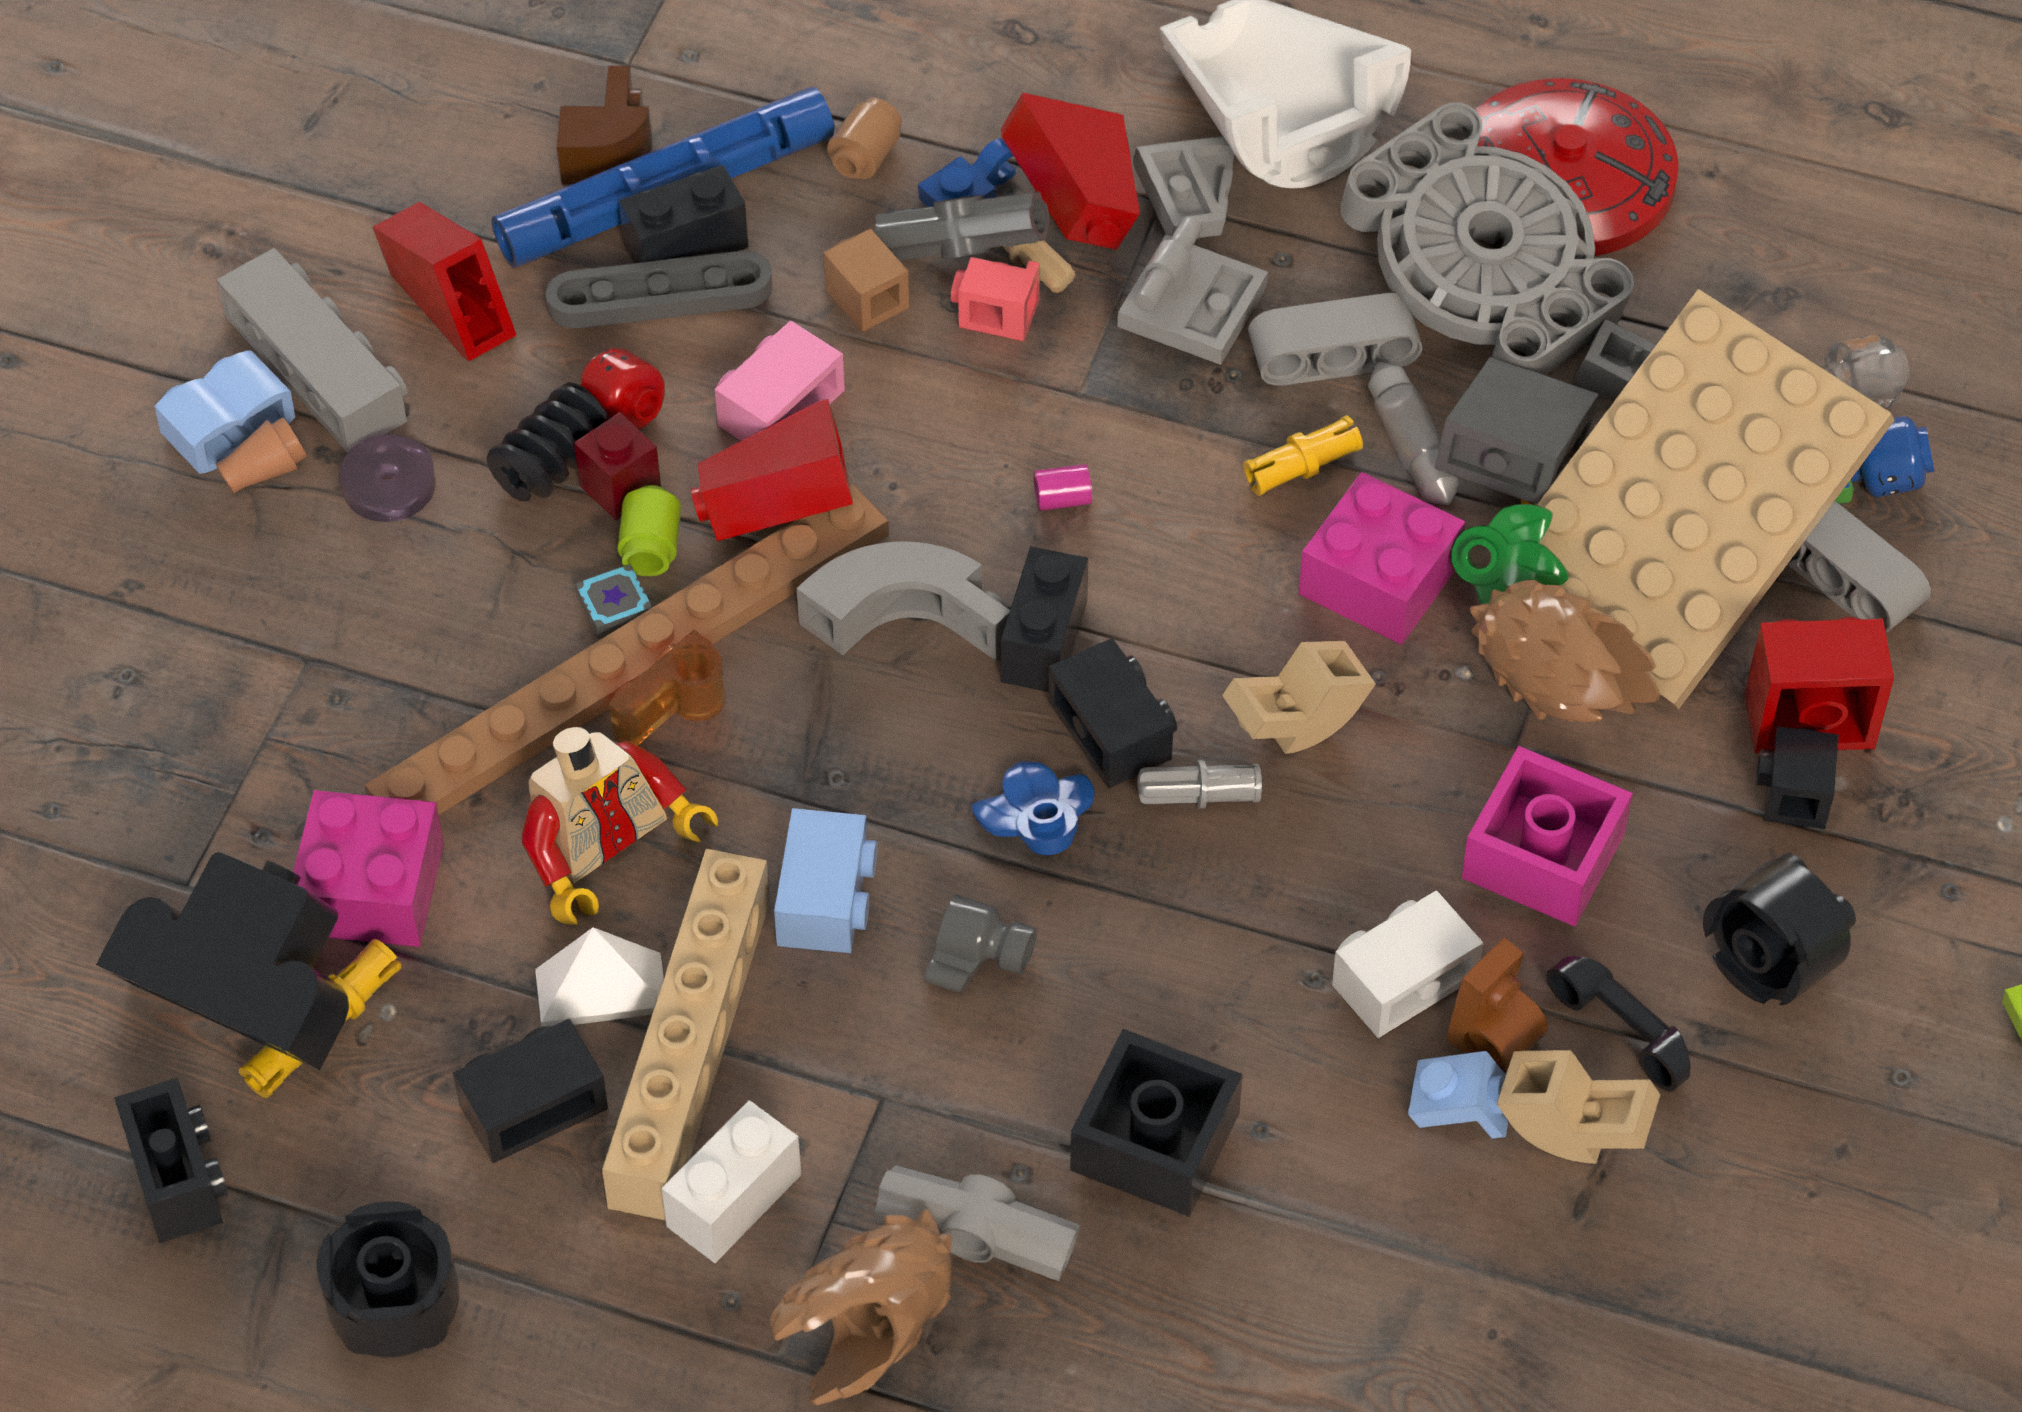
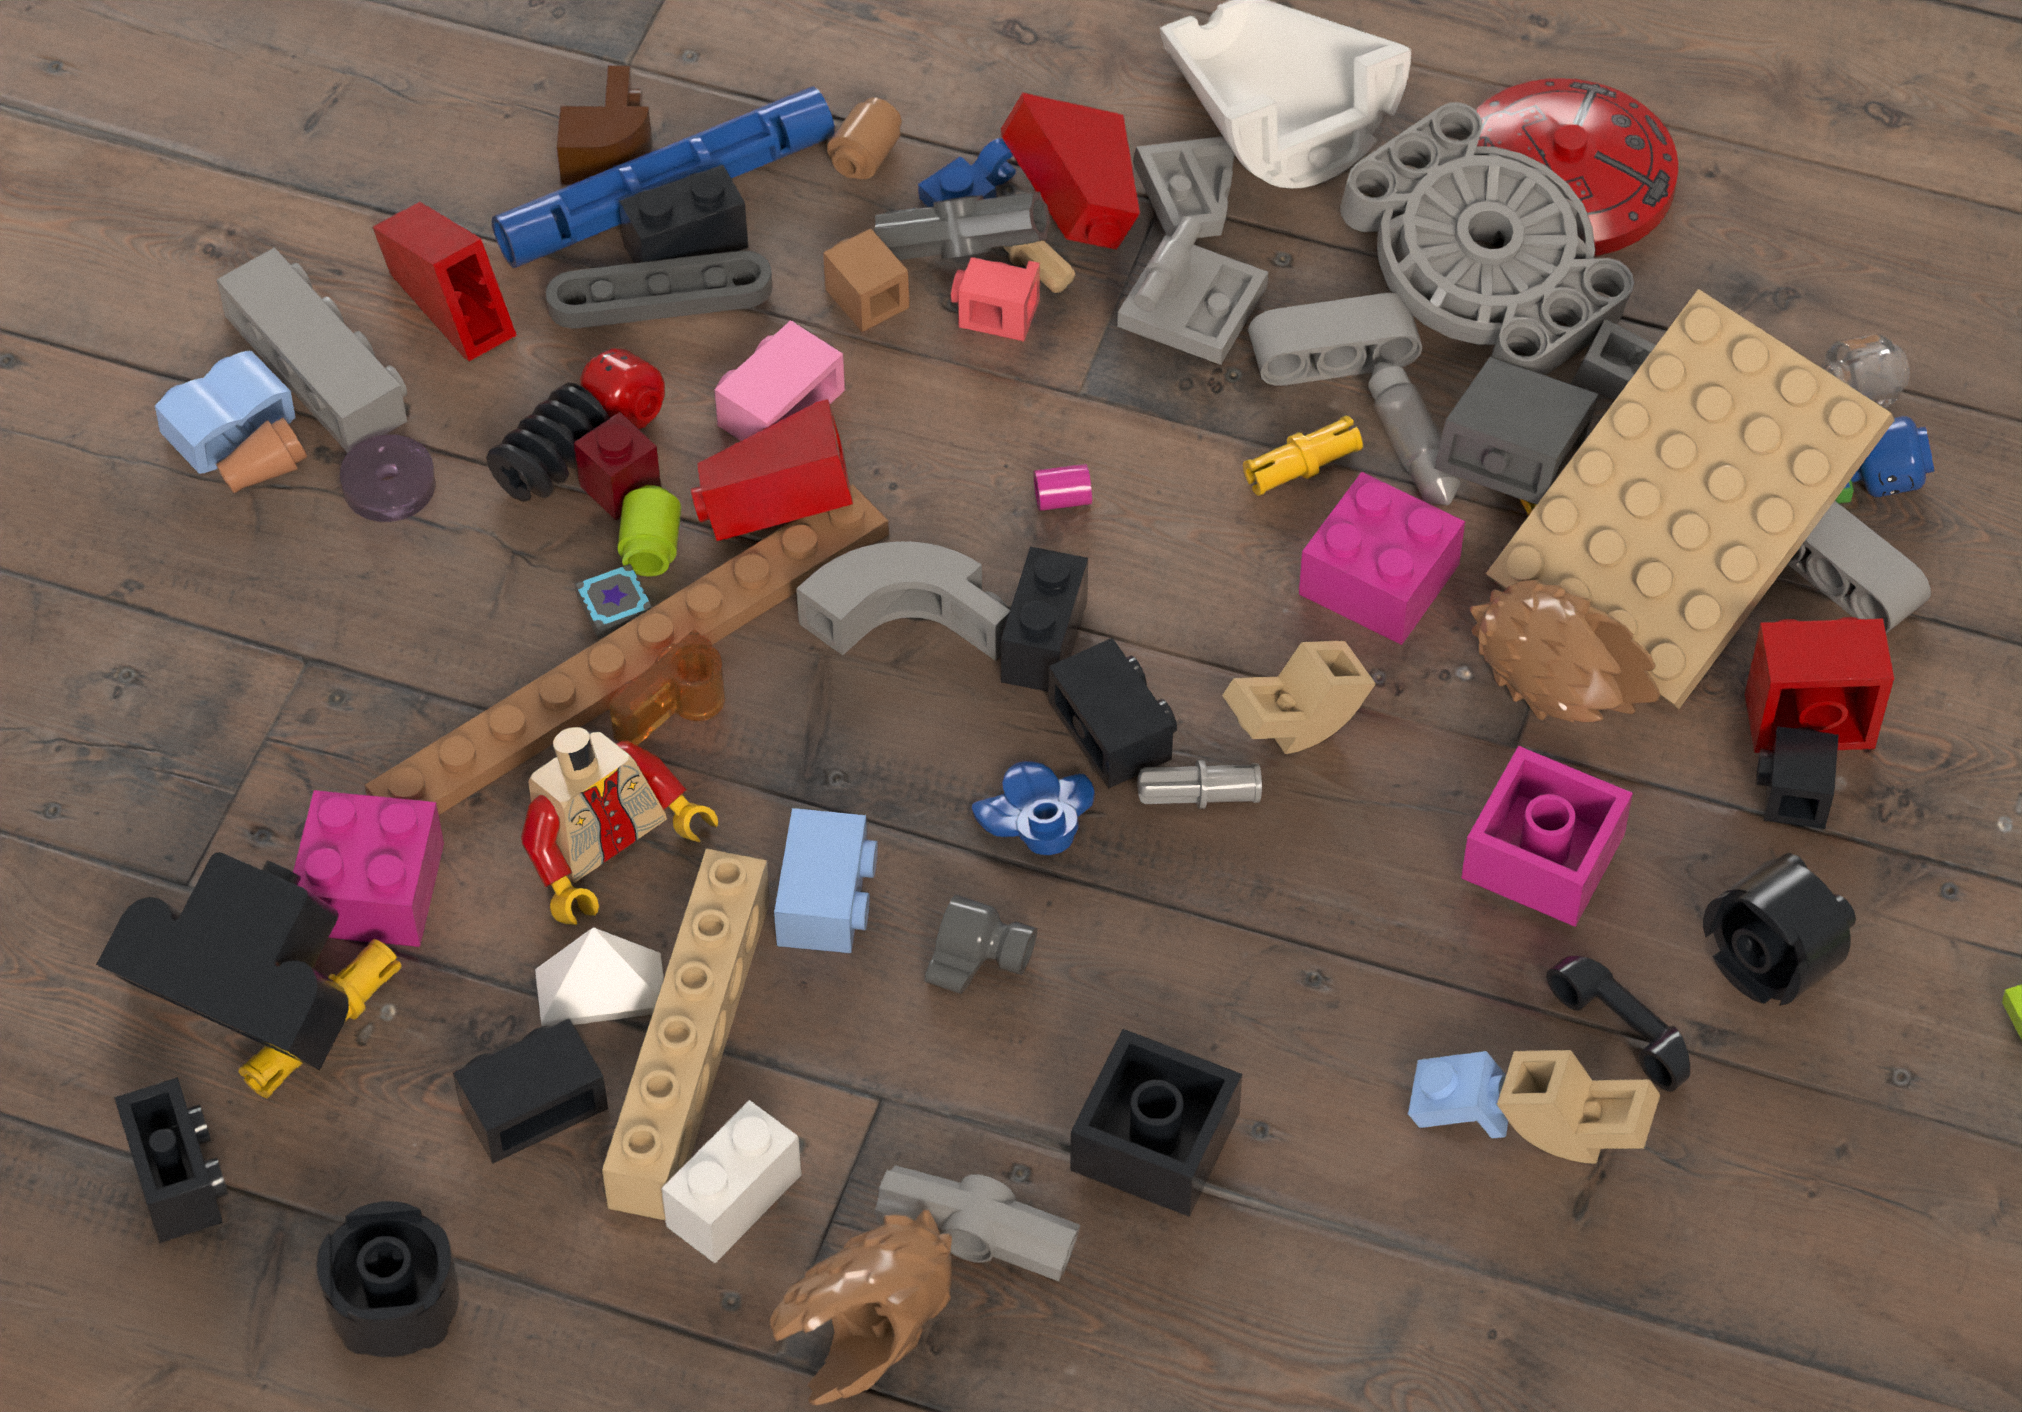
(1405, 962): white brick -> none
(1493, 1011): dark orange plate -> none
(1514, 551): green plate -> none

